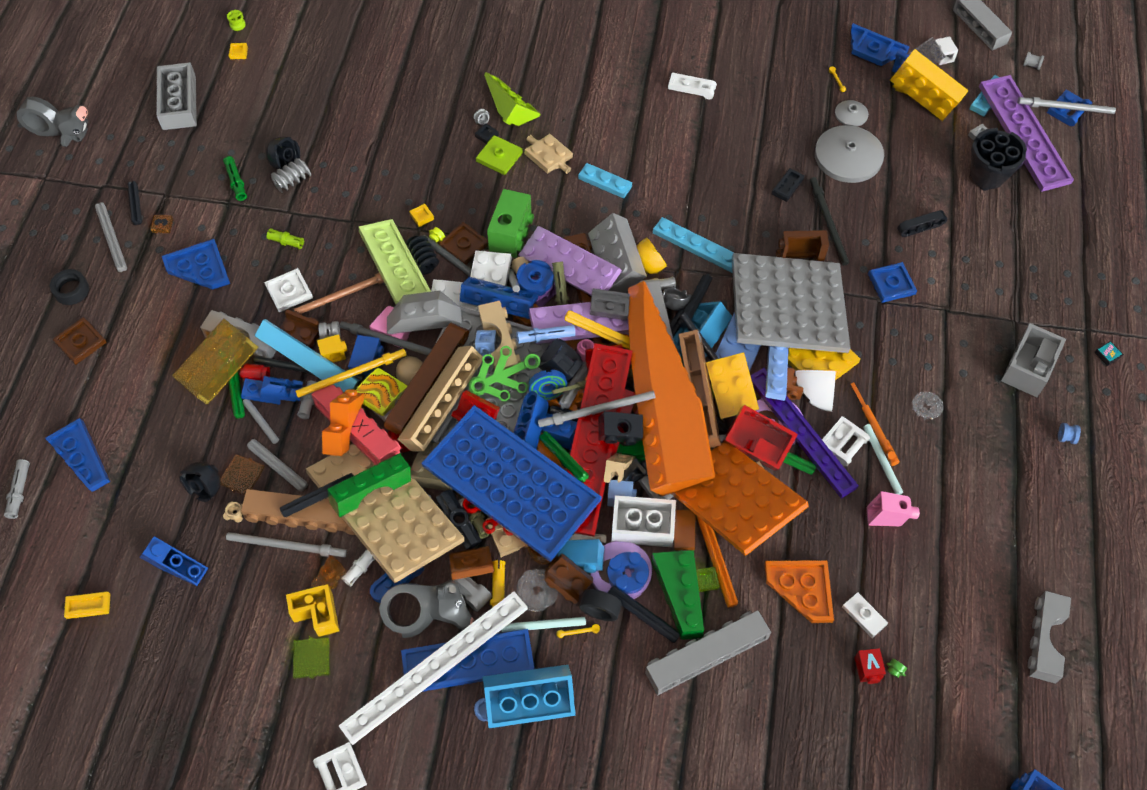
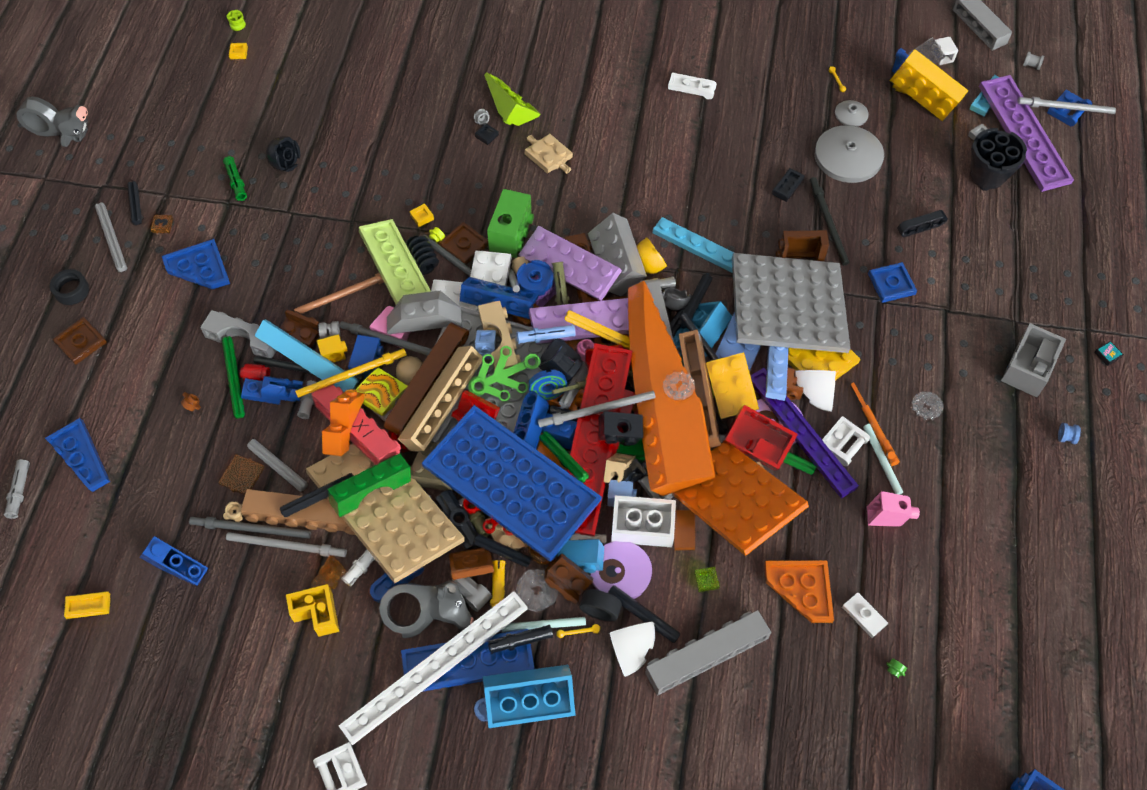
(176, 96): light grey brick -> none
(190, 402): none -> dark orange plate
(201, 479): black cylinder -> none
(212, 523): none -> dark grey bar
(215, 361): clear yellow brick -> none
(261, 421): light grey bar -> none
(285, 238): lime pin -> none
(288, 290): white plate -> none
(289, 174): light grey piece -> none
(311, 658): clear neon green piece -> none
(499, 155): lime plate -> none
(502, 550): none -> black axle
(519, 639): none -> black pin
(605, 180): medium azure plate -> none
(609, 304): flat silver plate -> none
(630, 561): blue plate -> none
(632, 645): none -> white brick
(679, 584): green wedge -> none
(685, 389): none -> clear gear
(719, 564): orange axle -> none
(870, 666): red brick -> none
(874, 46): blue wing -> none
(1046, 661): light grey arch -> none

